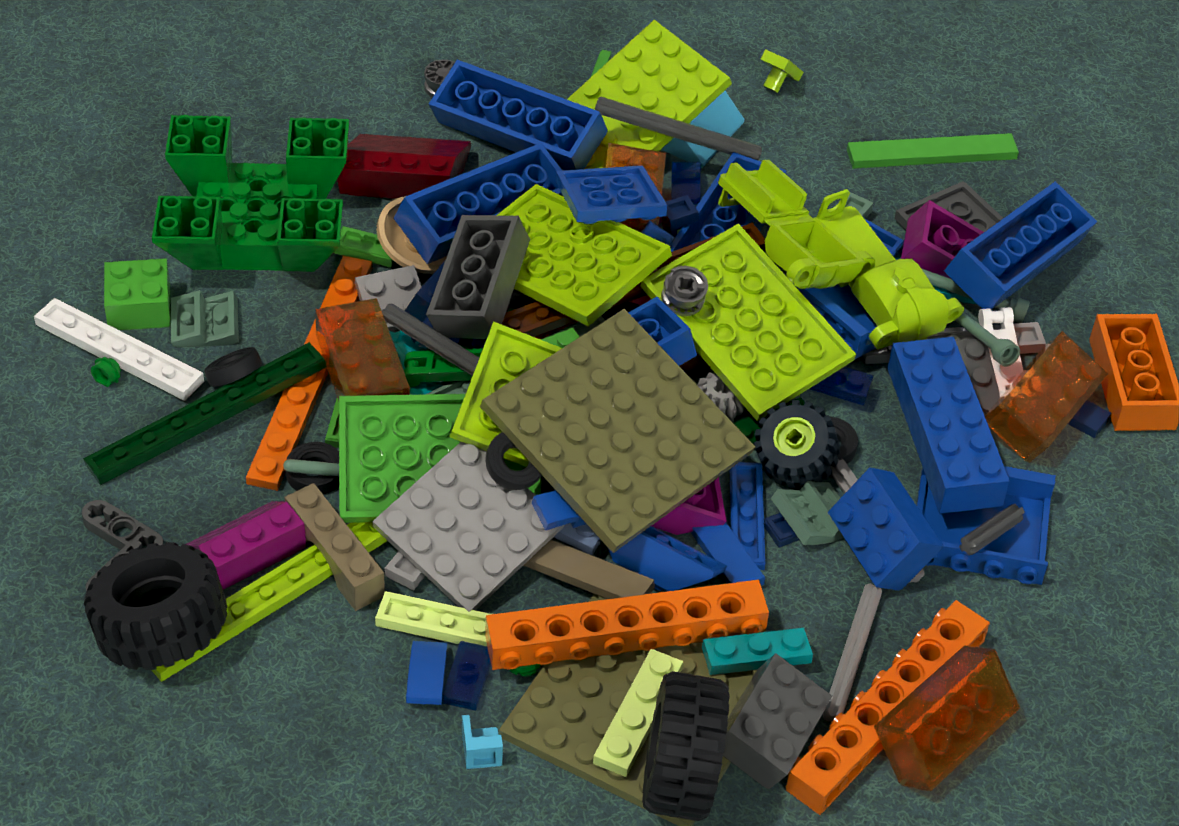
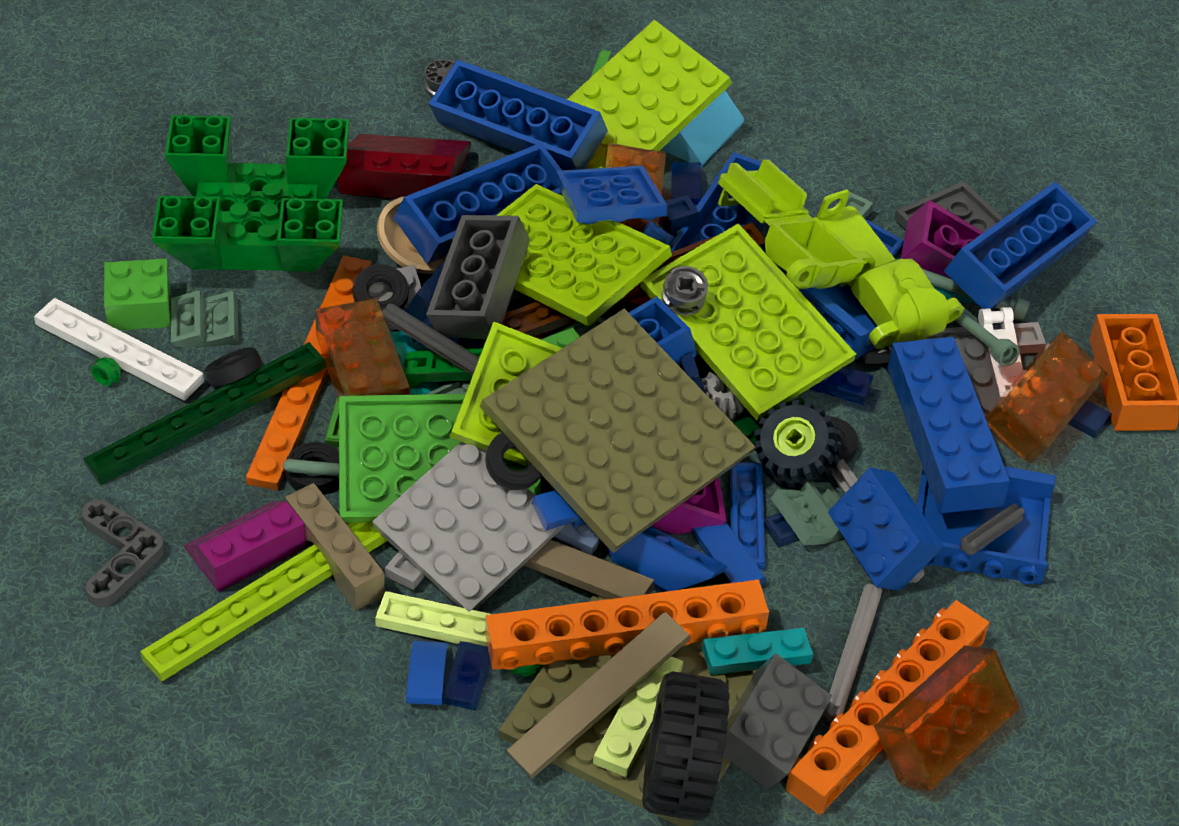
(156, 606): black tyre -> none
(362, 246): bright green plate -> none
(385, 274): none -> black tyre
(481, 746): medium azure panel -> none
(597, 695): none -> dark tan tile
(676, 128): dark grey axle -> none
(691, 370): none -> dark blue tile
(780, 69): lime tile -> none
(932, 150): bright green tile -> none

